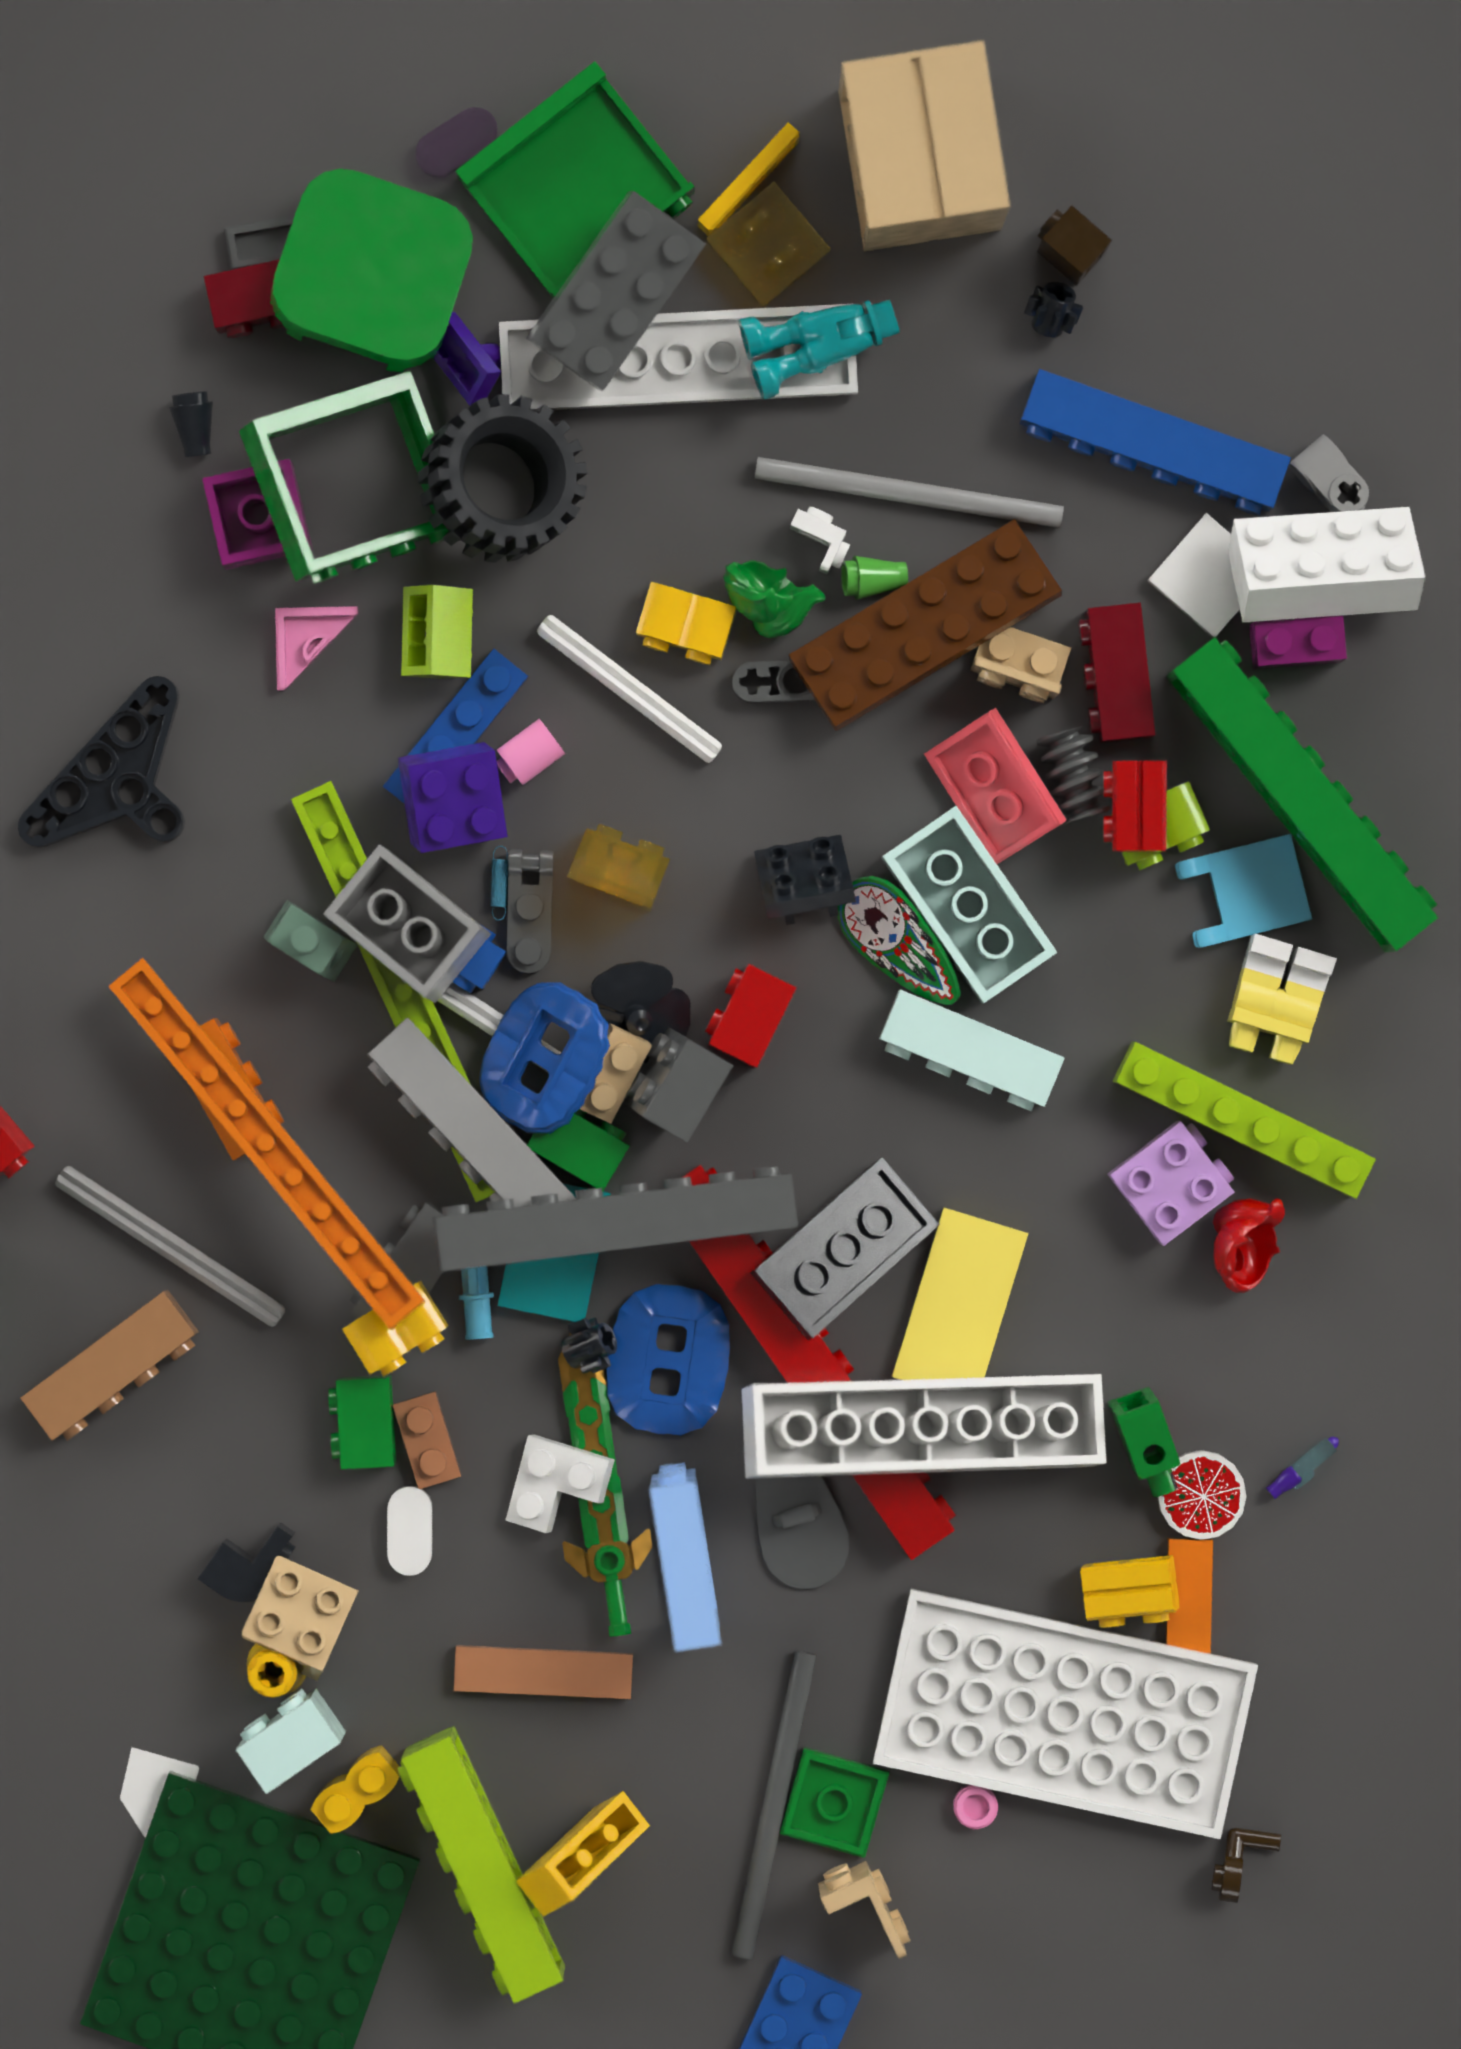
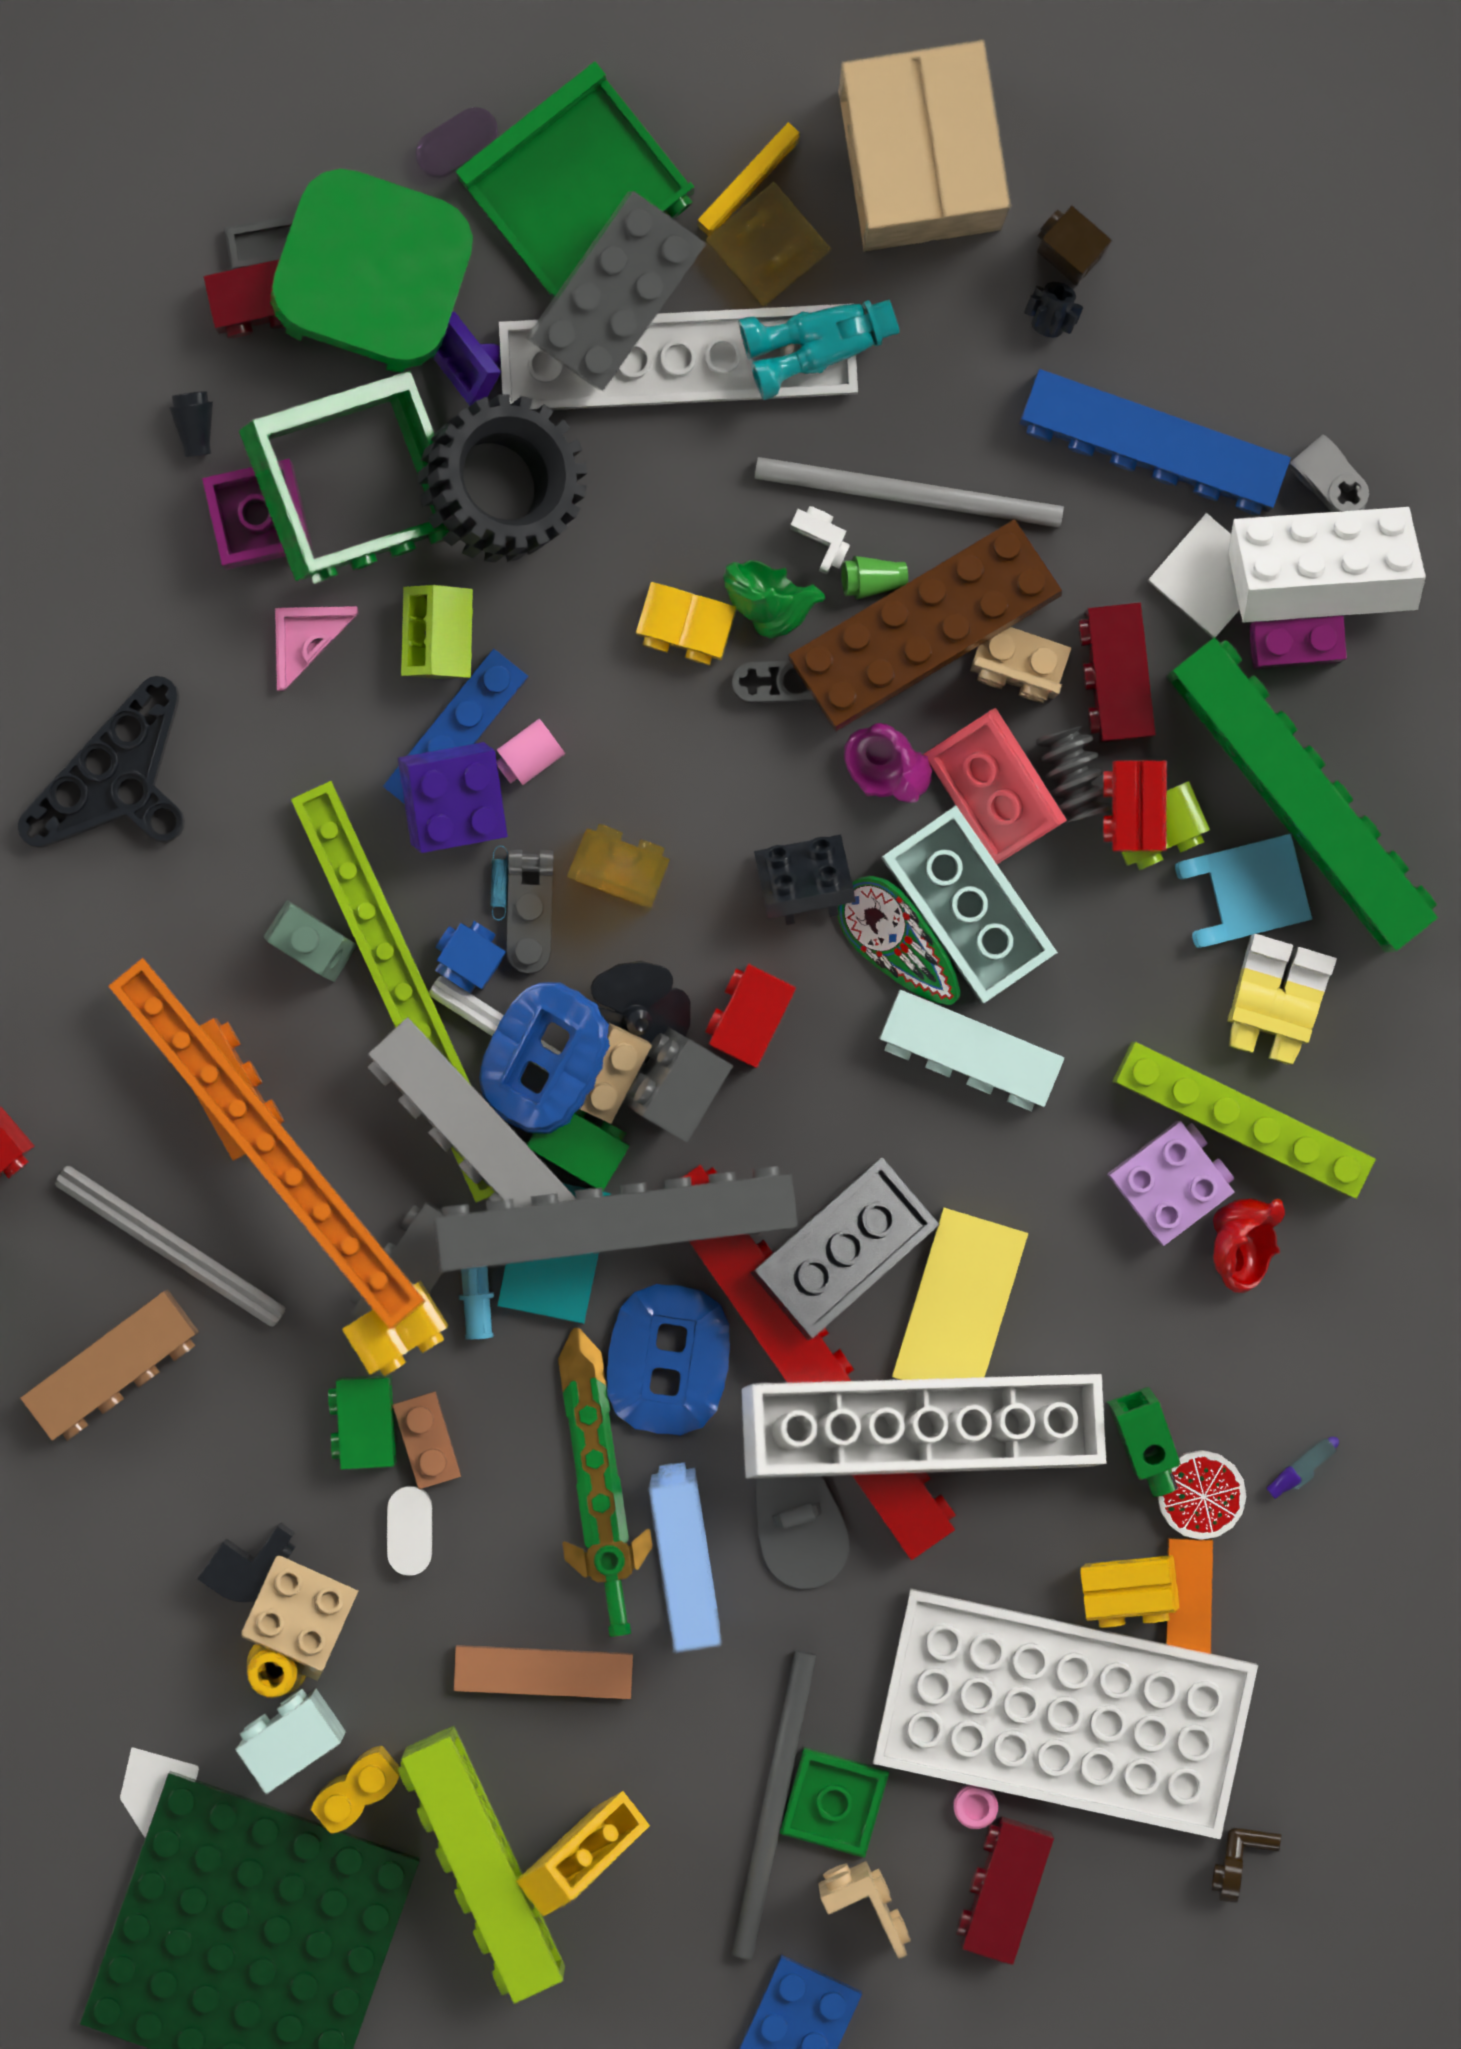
(407, 923): light grey brick -> none
(548, 1471): white plate -> none
(589, 1345): black gear -> none
(629, 688): white axle -> none
(886, 764): none -> magenta hair
(1004, 1889): none -> dark red brick

